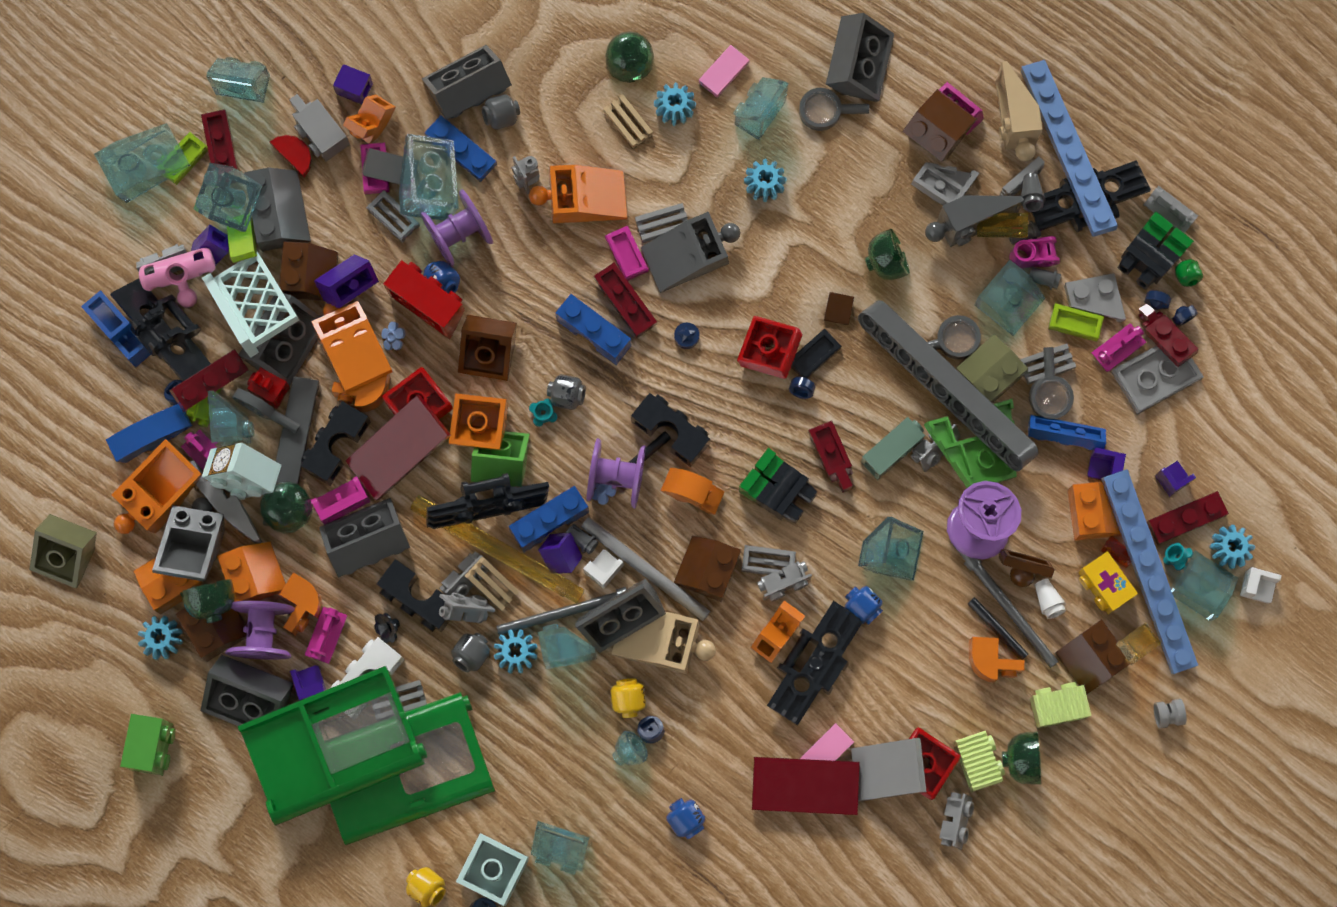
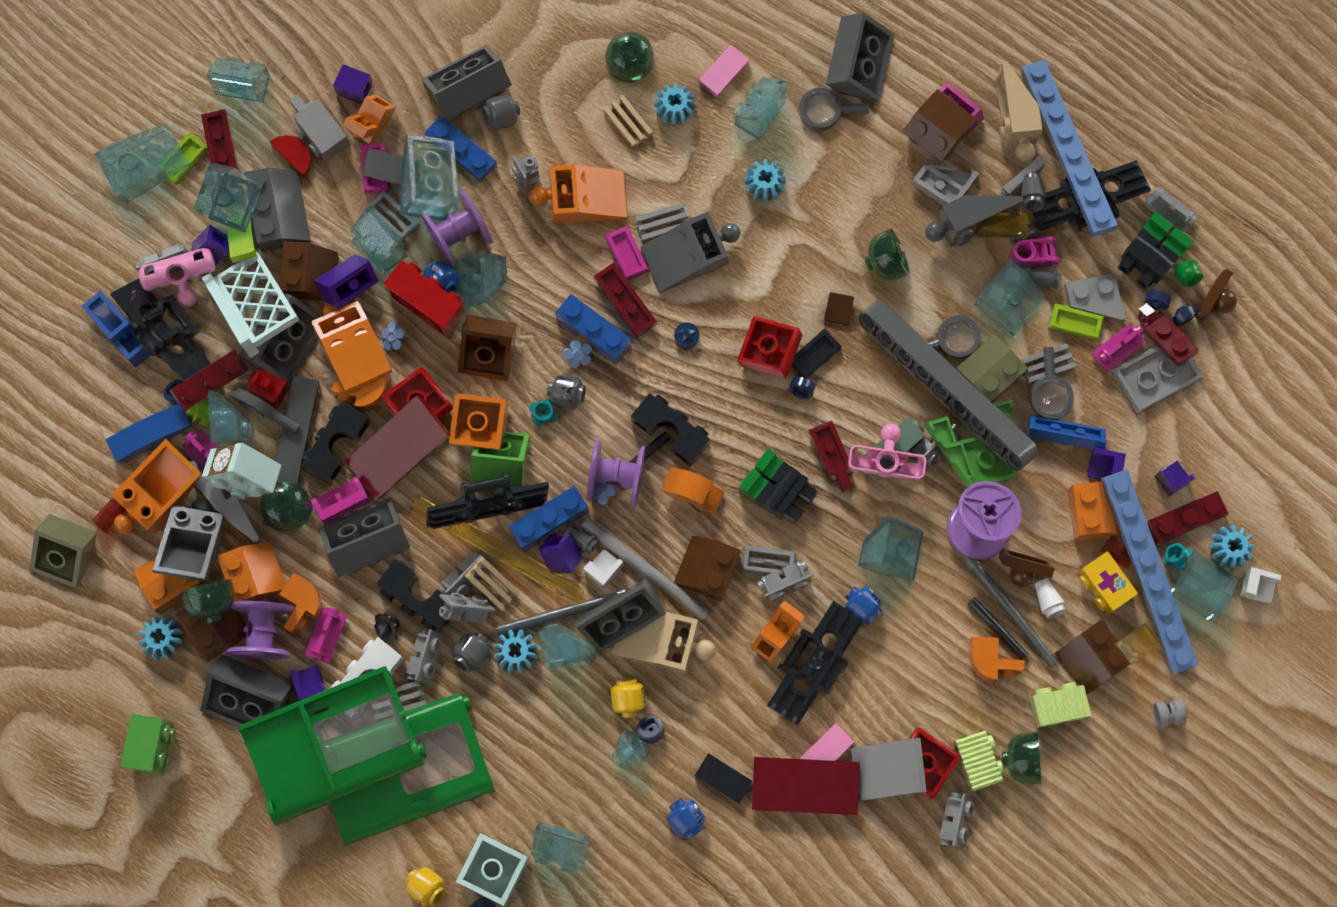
(107, 515): none -> clear red piece
(377, 240): none -> clear light blue slope
(429, 645): none -> light grey hinge
(480, 277): none -> clear light blue slope
(577, 353): none -> light blue plant
(723, 778): none -> black tile
(871, 462): none -> bright pink piece
(1219, 298): none -> reddish brown tile

